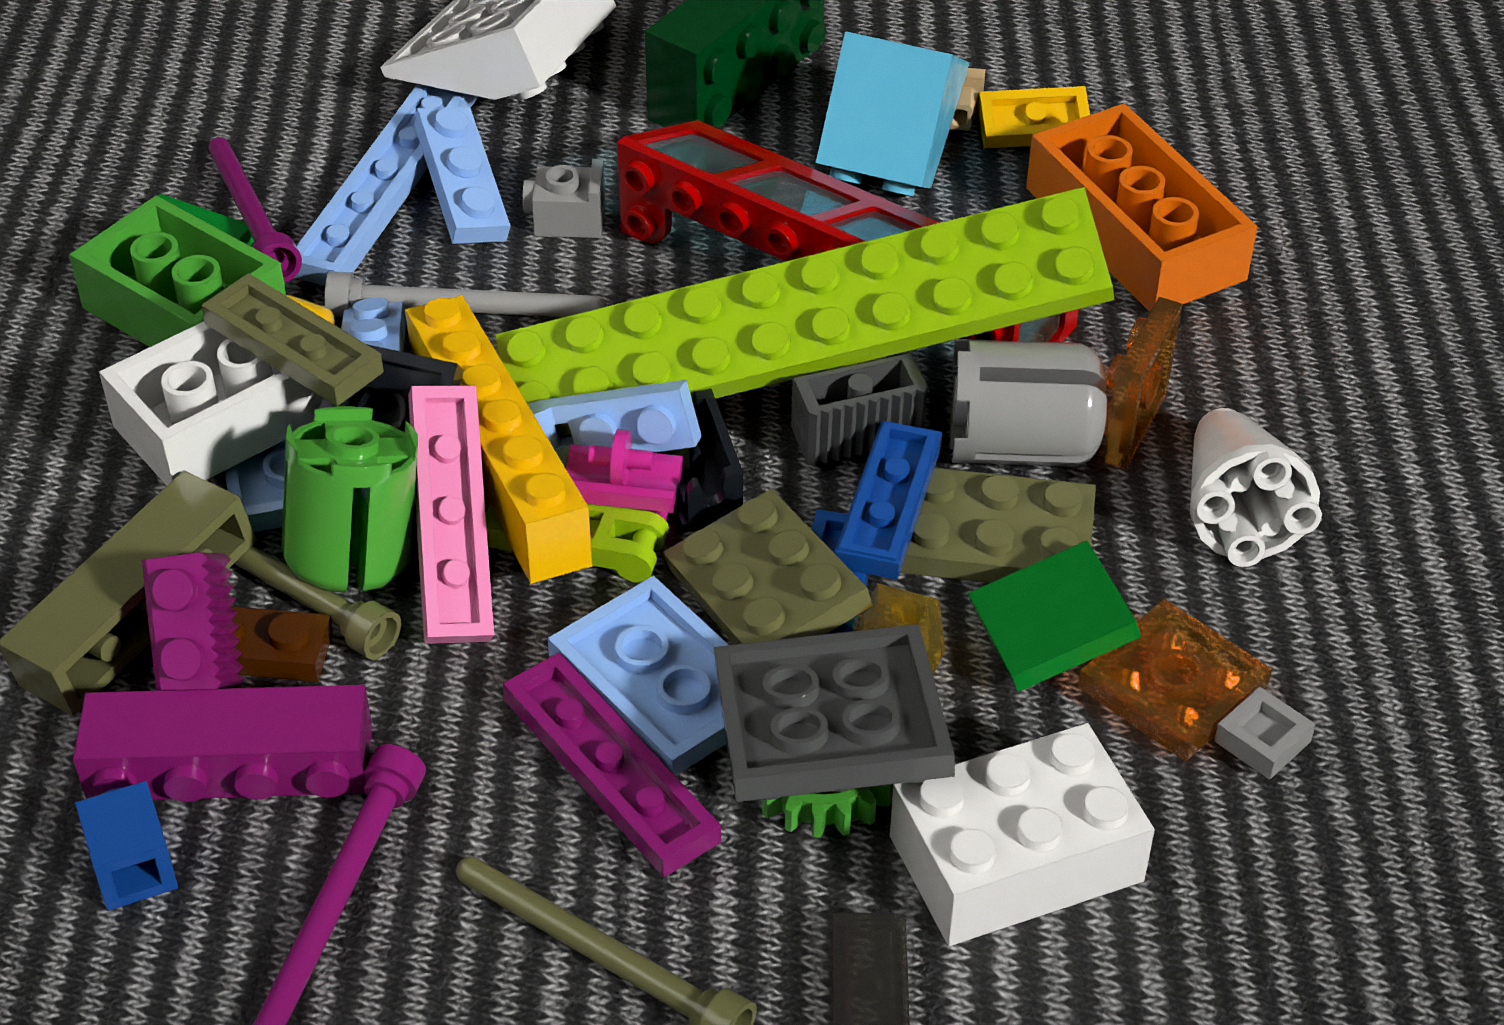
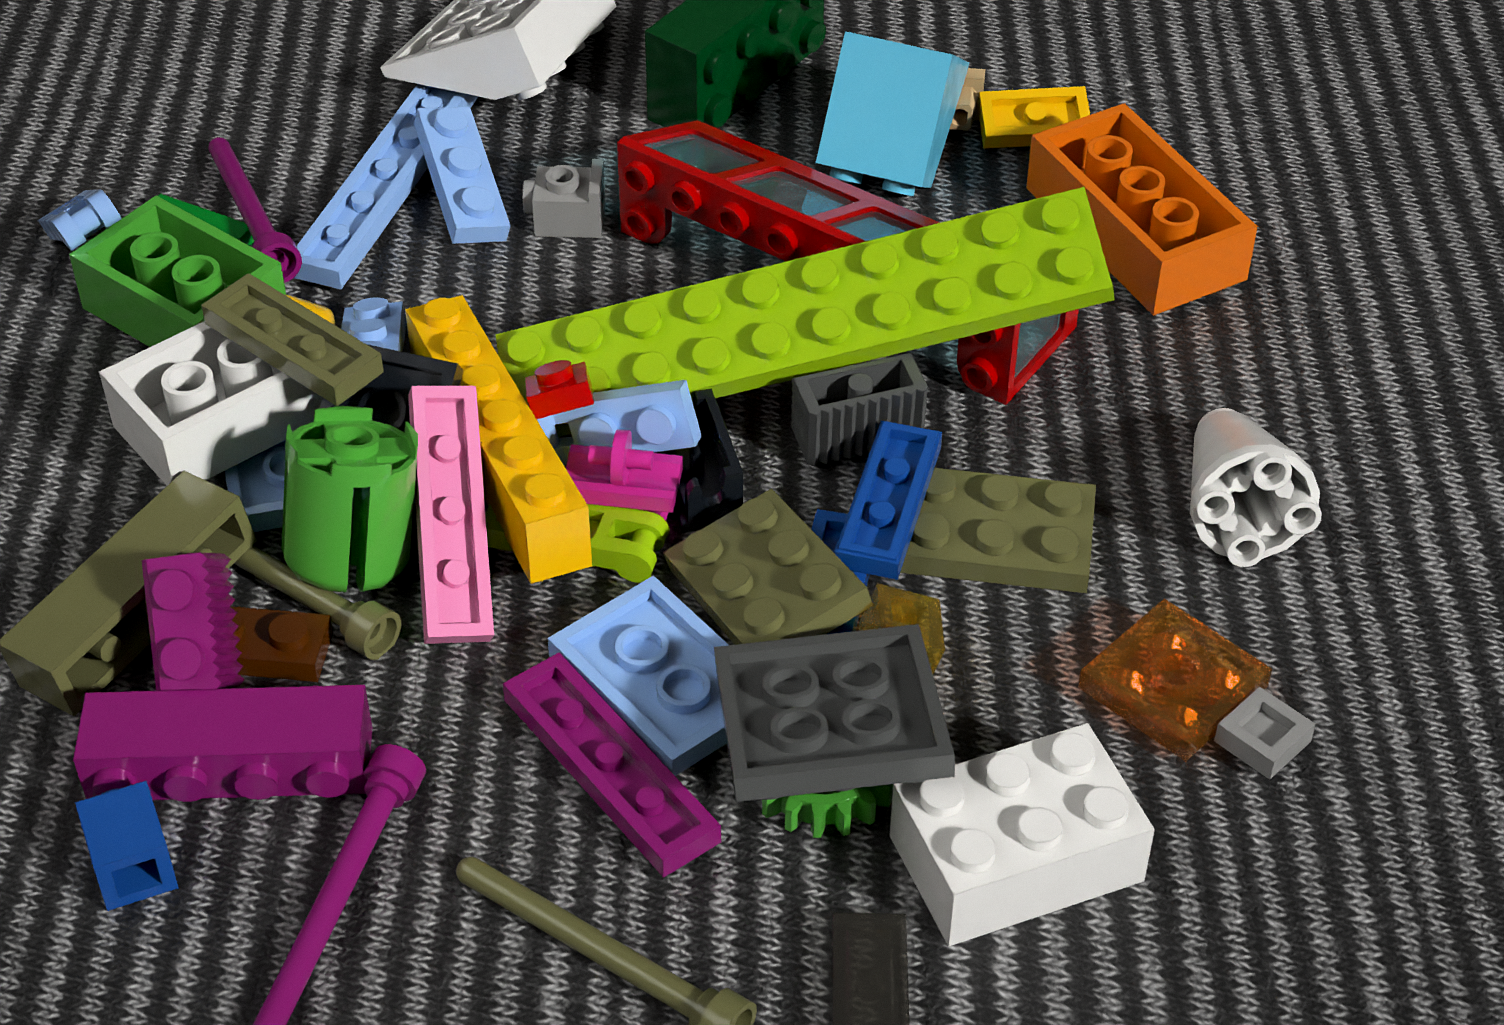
(80, 218): none -> light blue plate
(344, 290): light grey piece -> none
(558, 388): none -> red plate
(1026, 403): light grey cylinder -> none
(1054, 615): green tile -> none
(1140, 381): clear orange plate -> none

